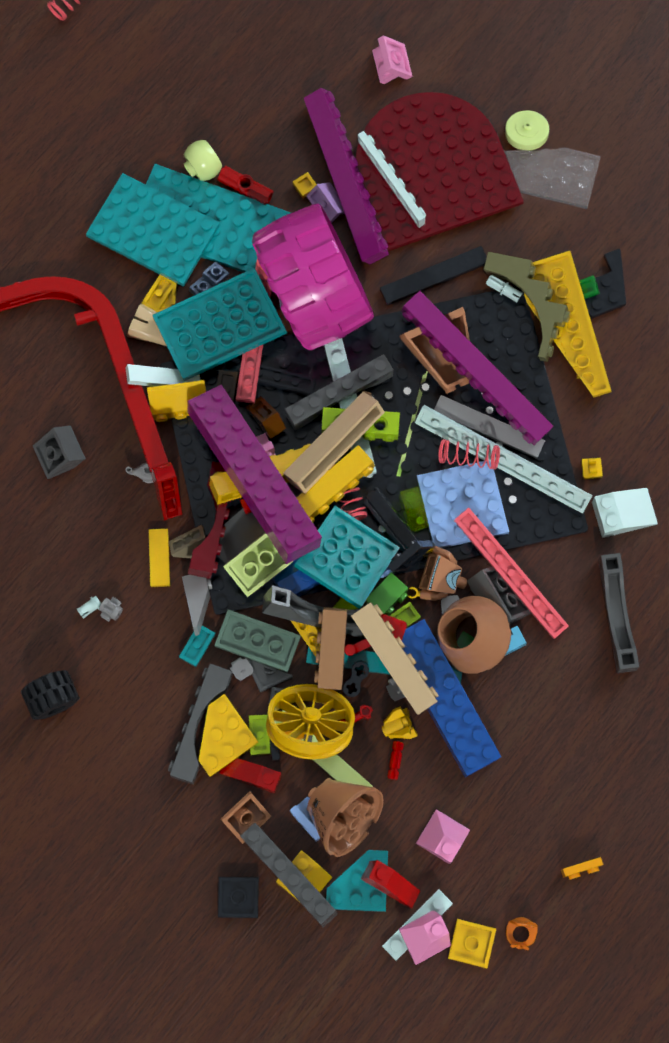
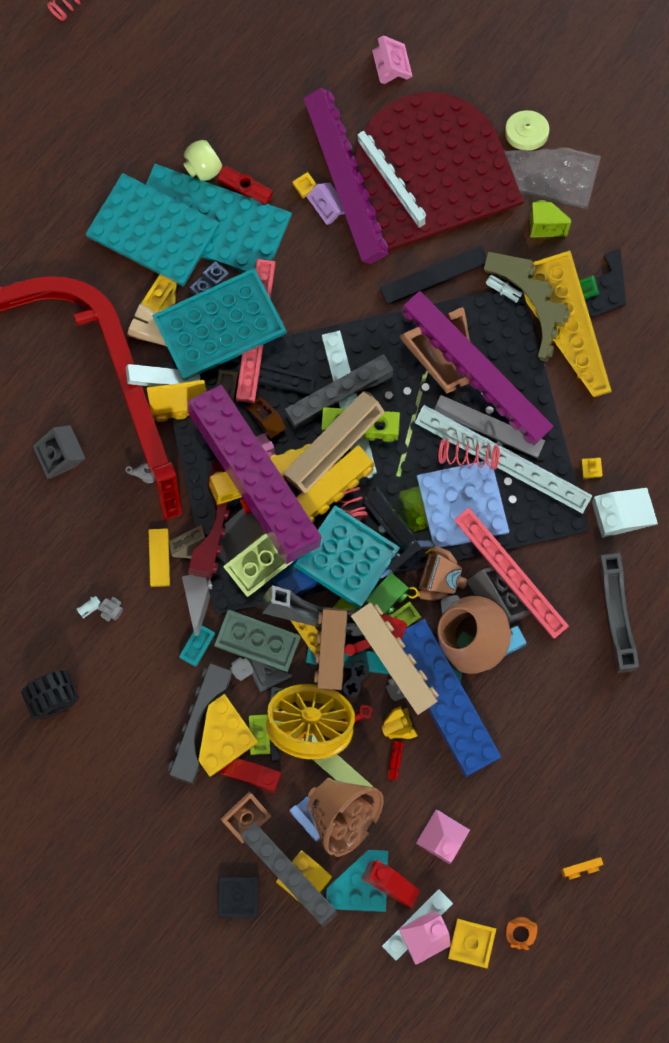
(312, 277): dark pink wheel -> none
(548, 220): none -> lime slope

